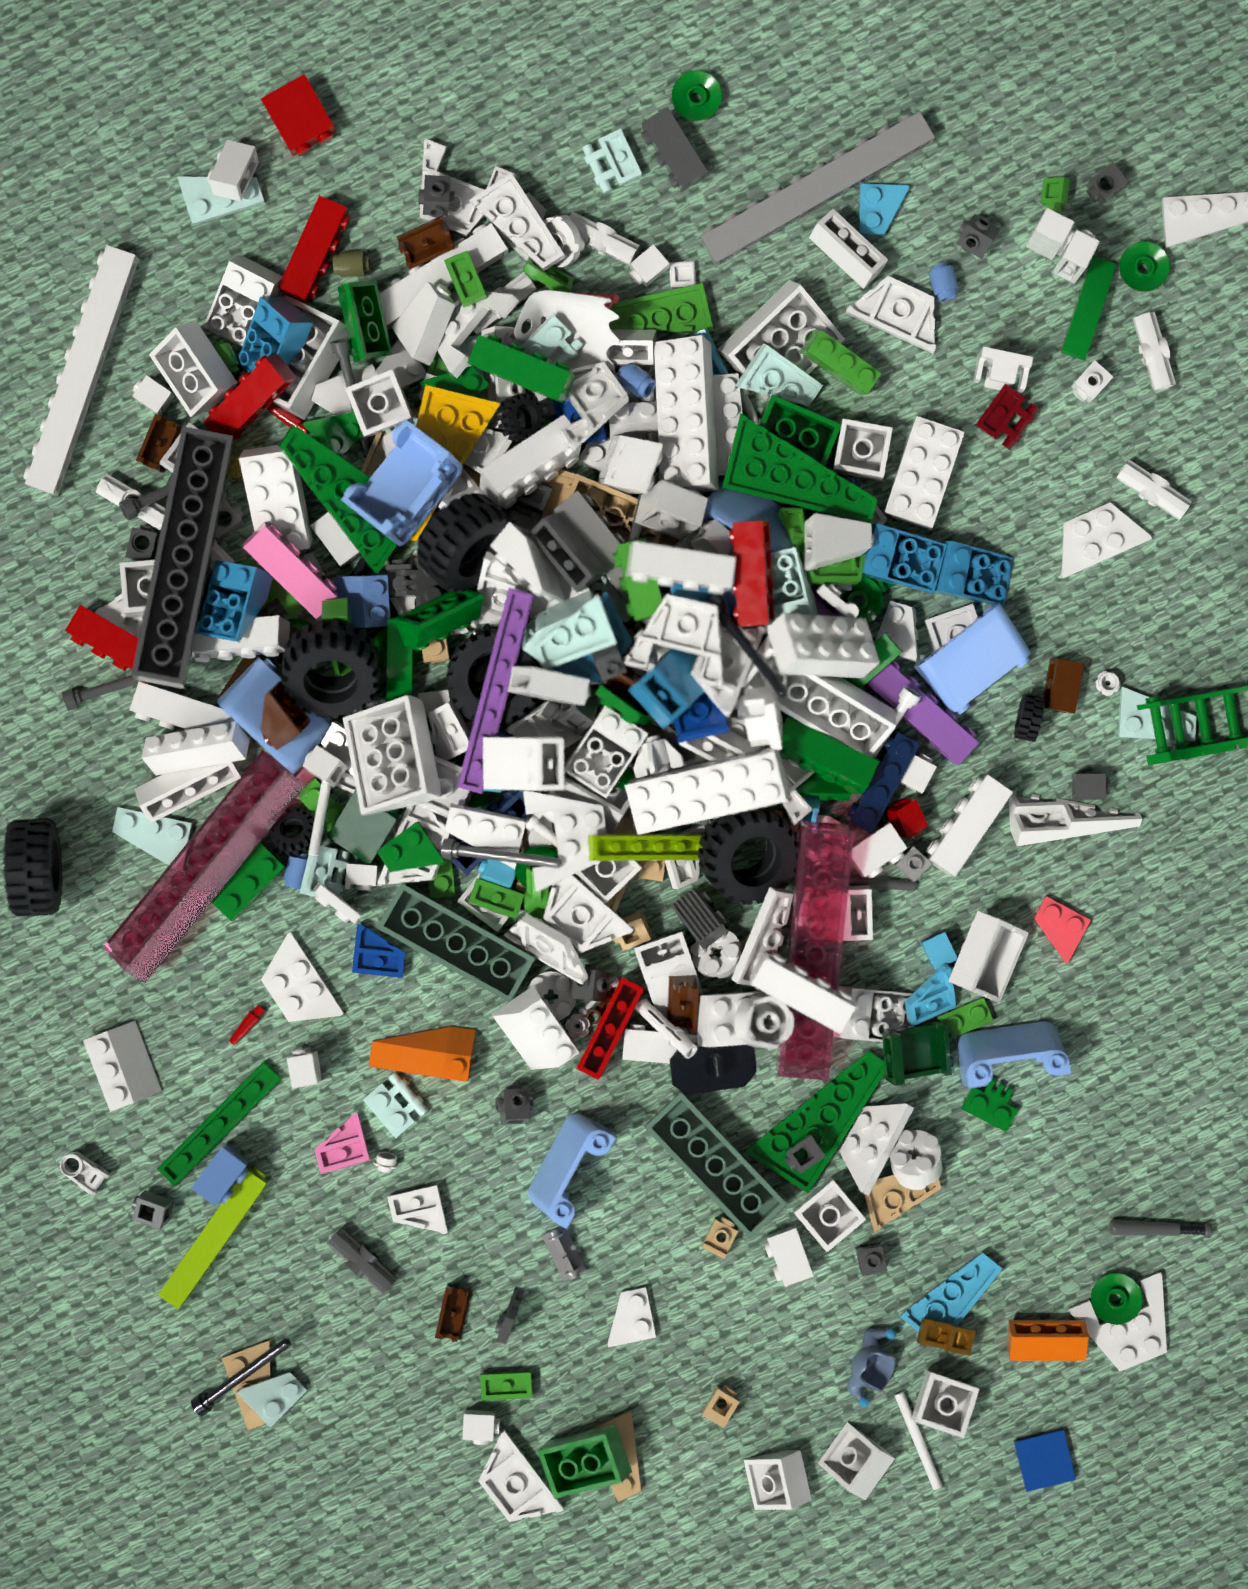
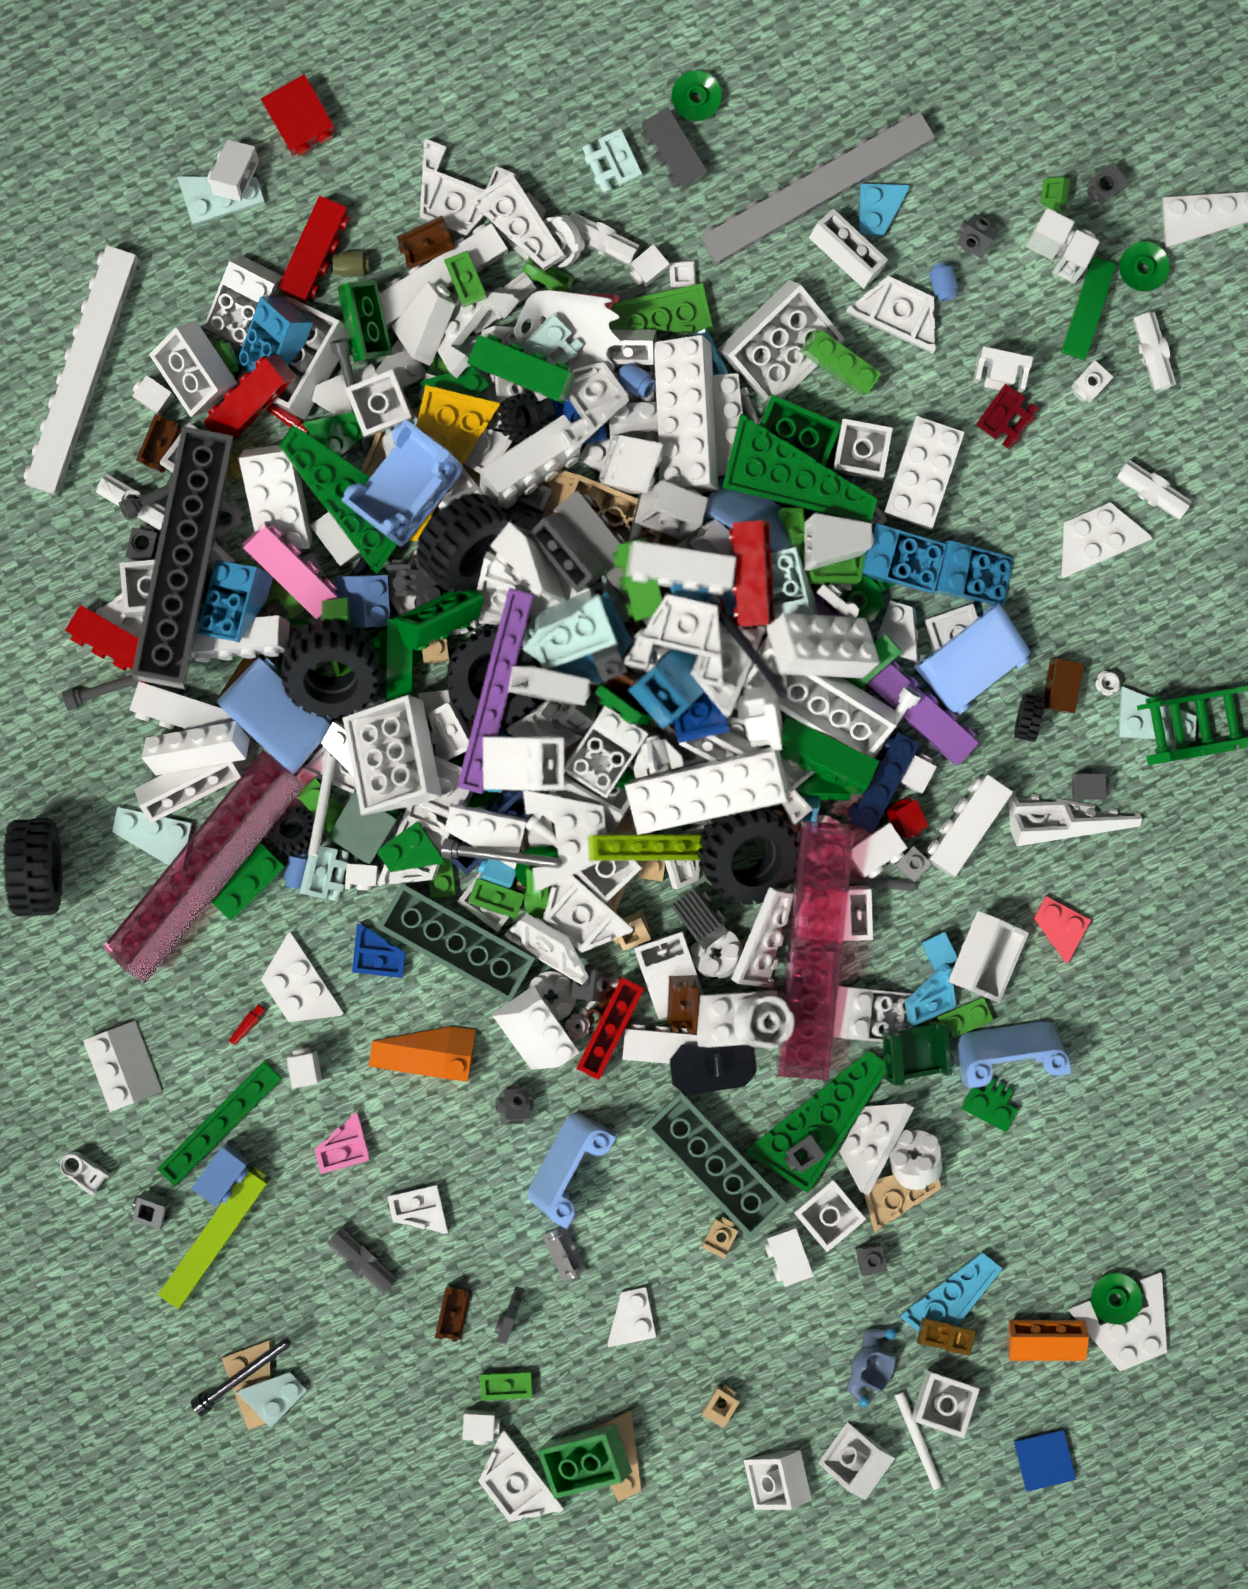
(281, 718): reddish brown slope -> none
(324, 766): white brick -> none
(344, 910): white wing -> none
(386, 1162): white plate -> none
(389, 1110): light aqua plate -> none
(436, 196): dark grey brick -> none
(672, 1034): white pin -> none
(775, 375): light aqua wing -> none
(803, 992): white brick -> none
(1137, 1227): dark grey piece -> none

